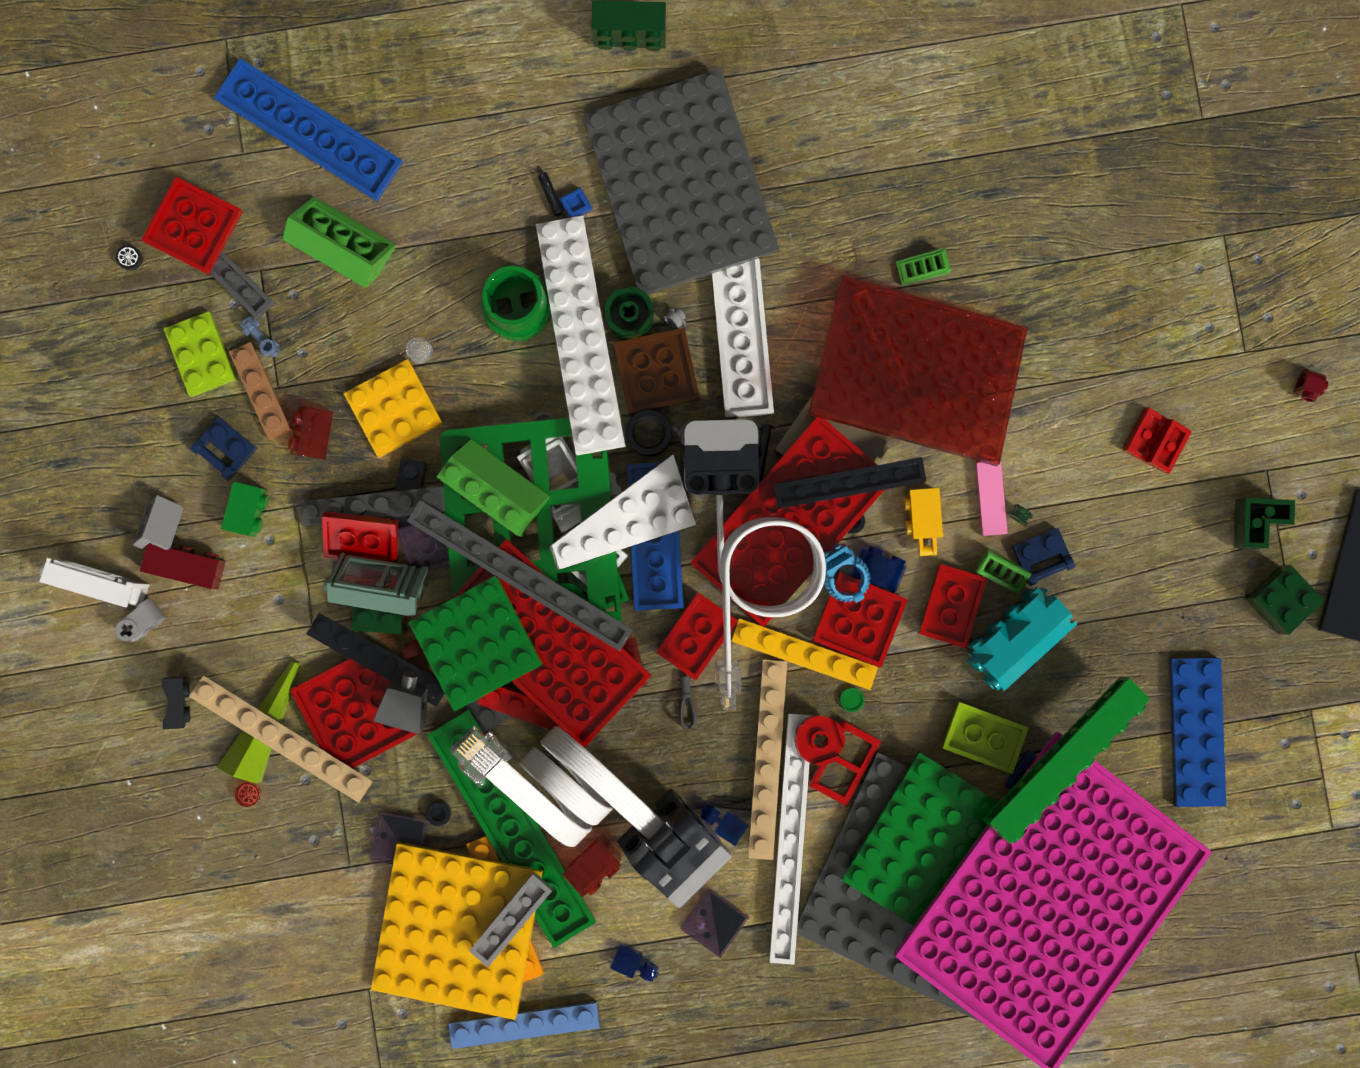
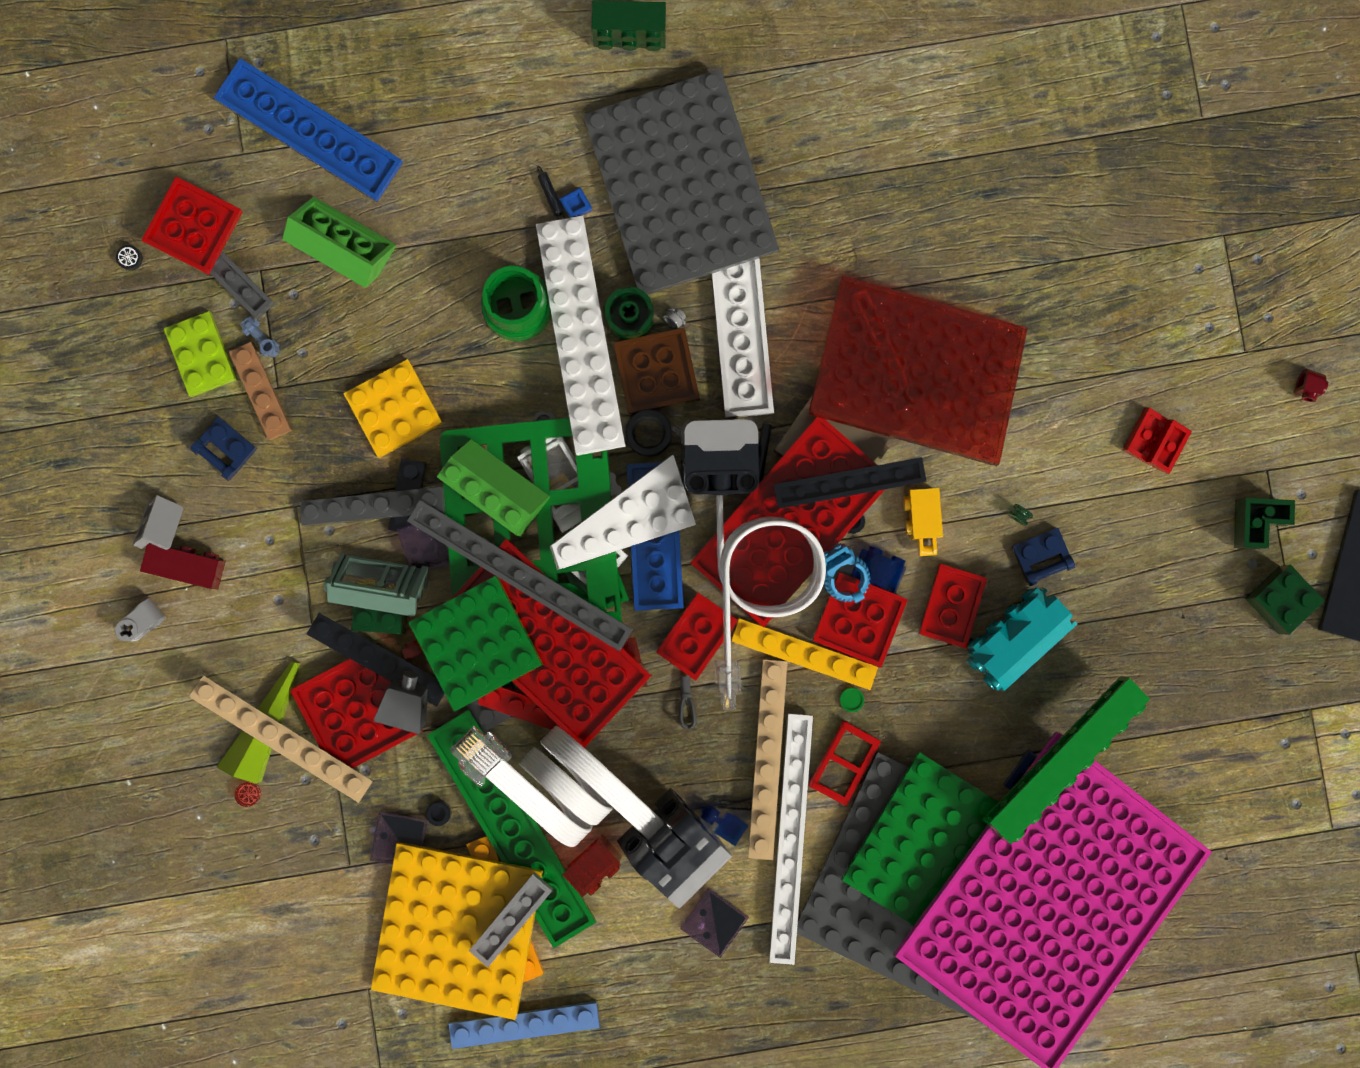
(92, 582): white door -> none
(176, 692): black brick -> none
(245, 509): green brick -> none
(310, 432): clear red bracket -> none
(359, 536): red plate -> none
(419, 350): clear wheel -> none
(628, 961): clear blue plate -> none
(832, 746): red plate -> none
(944, 263): bright green slope -> none
(985, 737): lime plate -> none
(991, 499): bright pink tile -> none
(1006, 563): bright green slope -> none
(1197, 732): blue plate -> none

